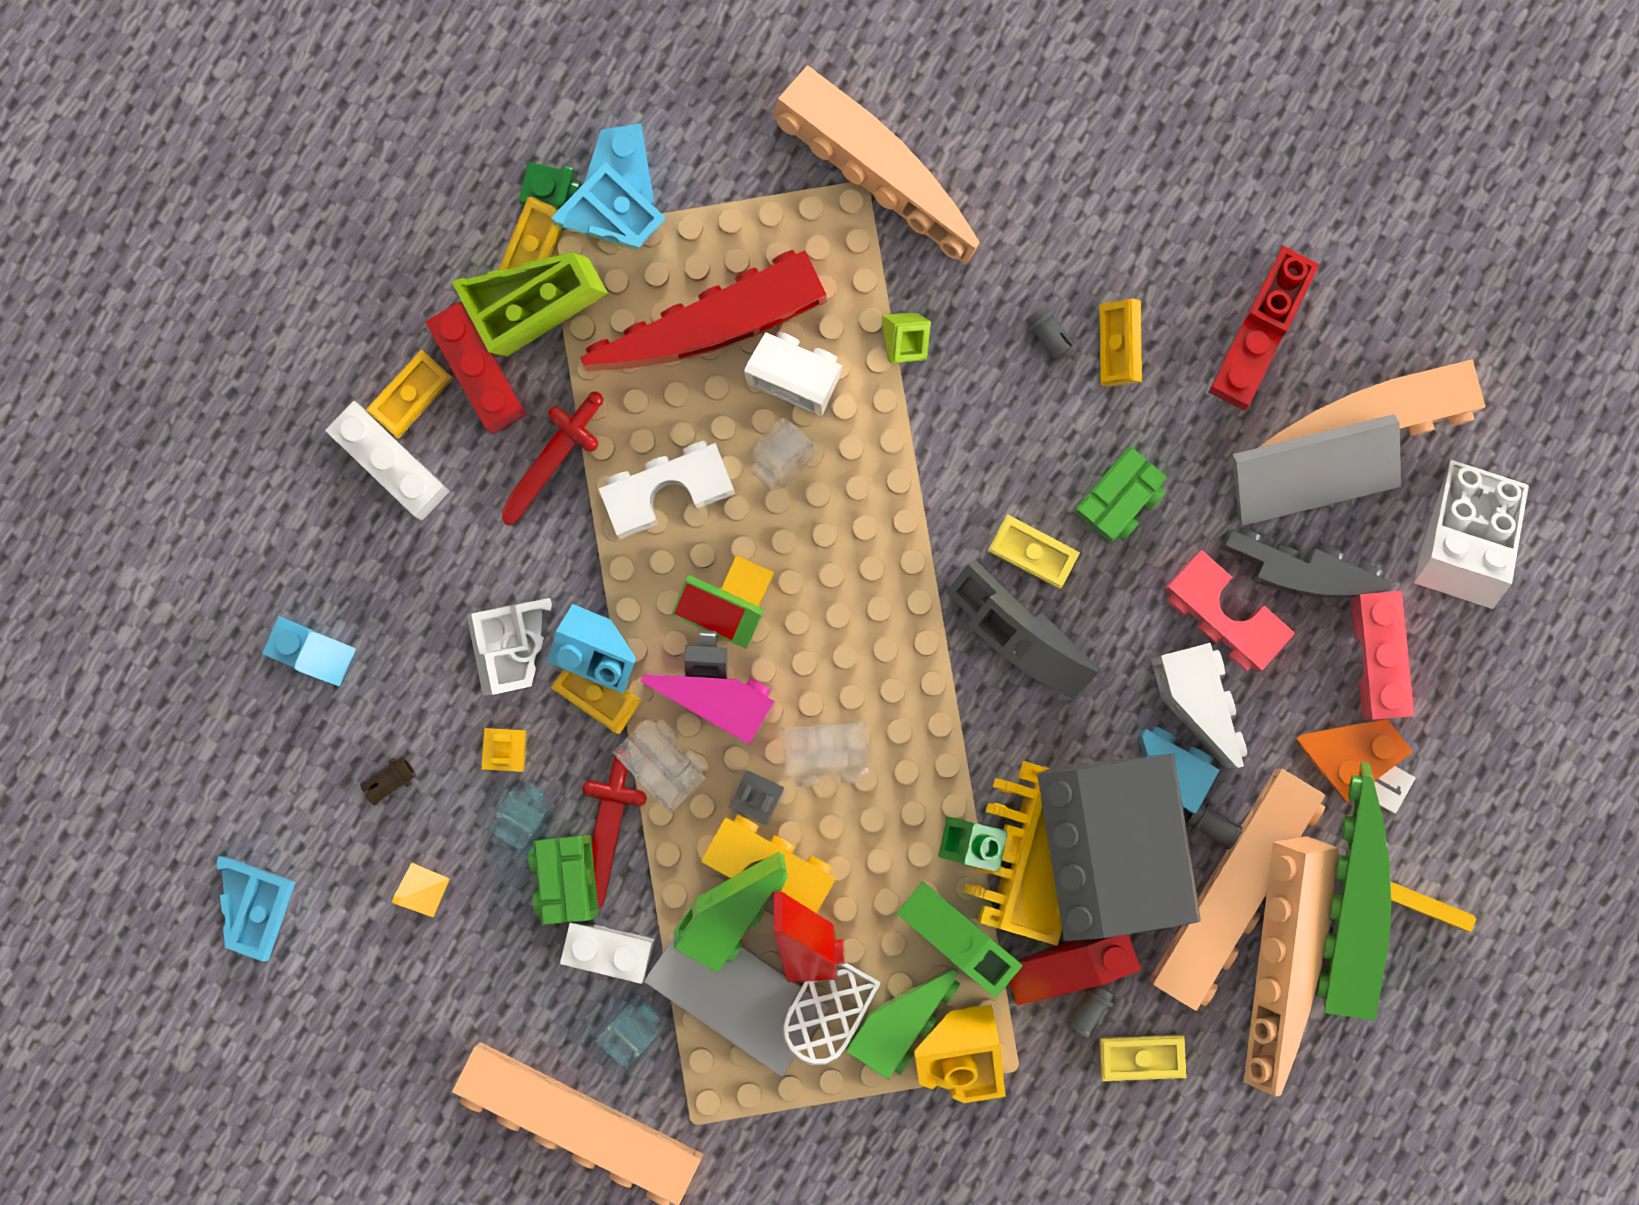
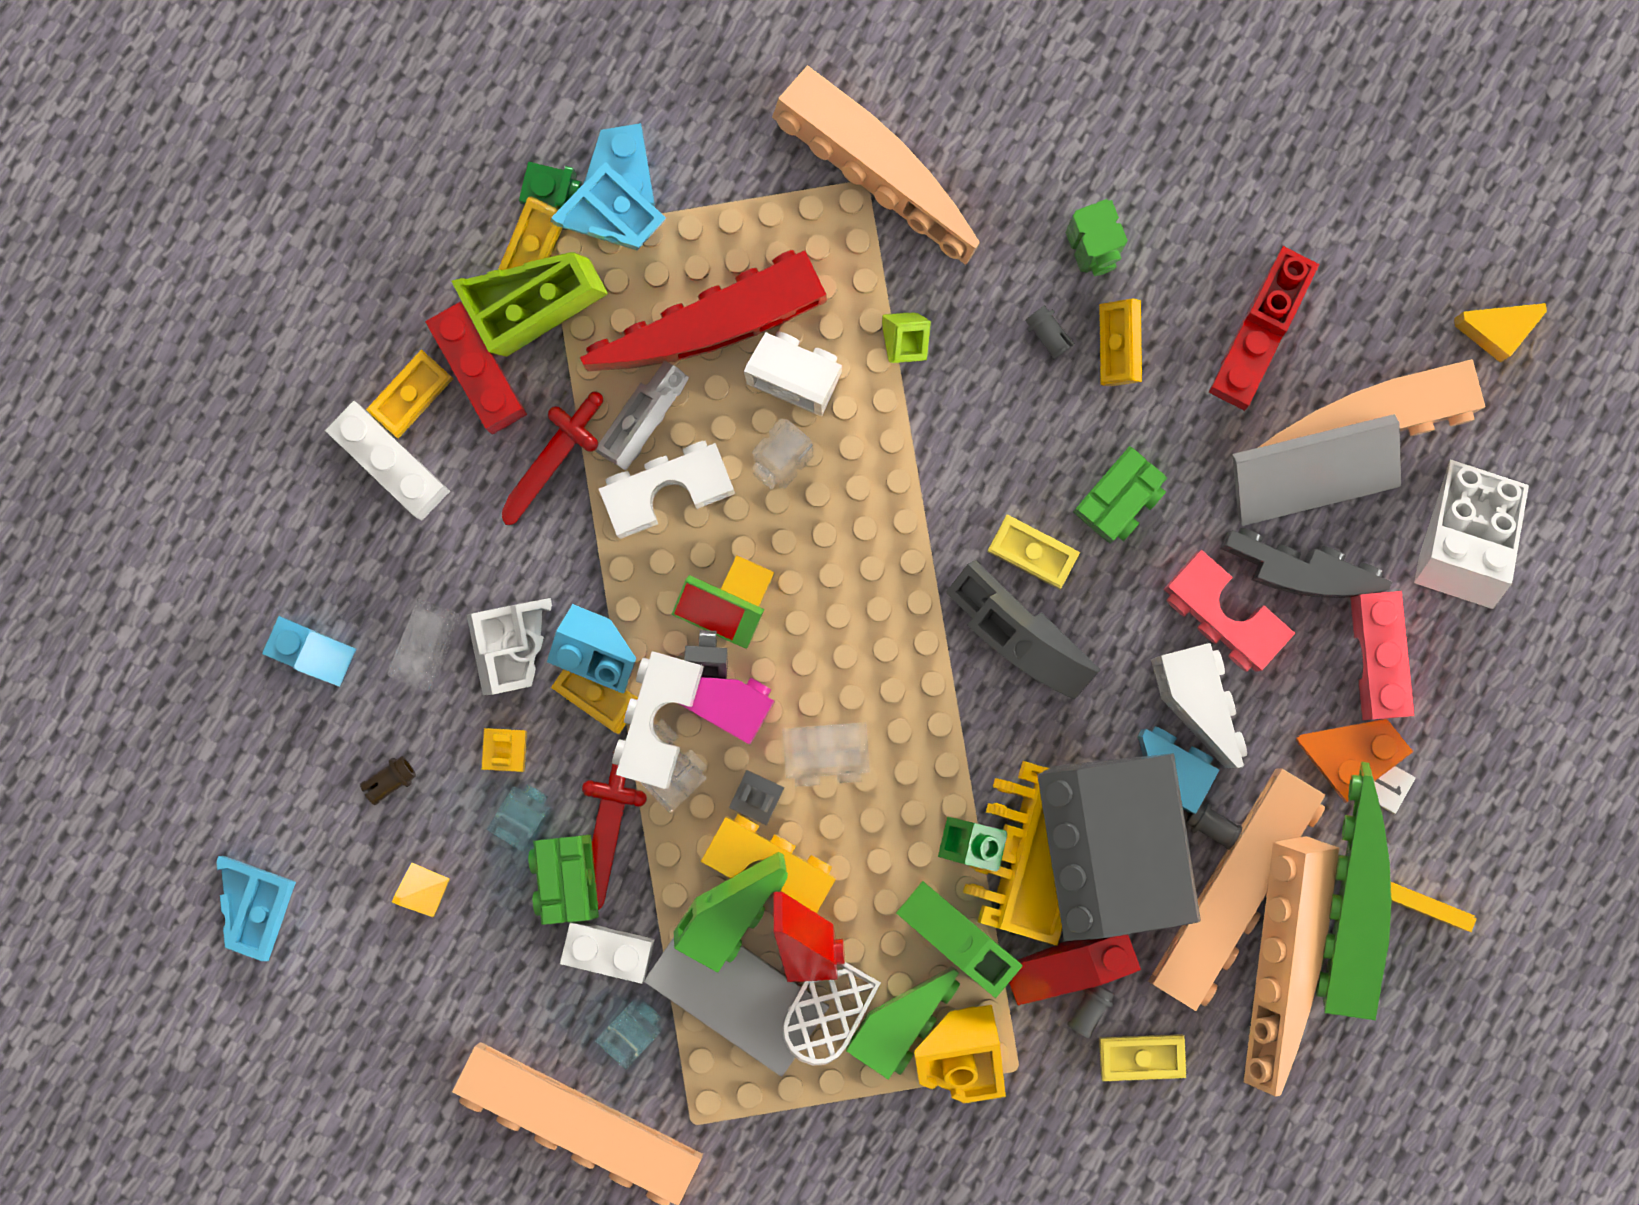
(424, 645): none -> clear brick
(641, 416): none -> light grey hinge
(643, 754): none -> white arch
(1096, 237): none -> bright green brick
(1500, 329): none -> yellow slope

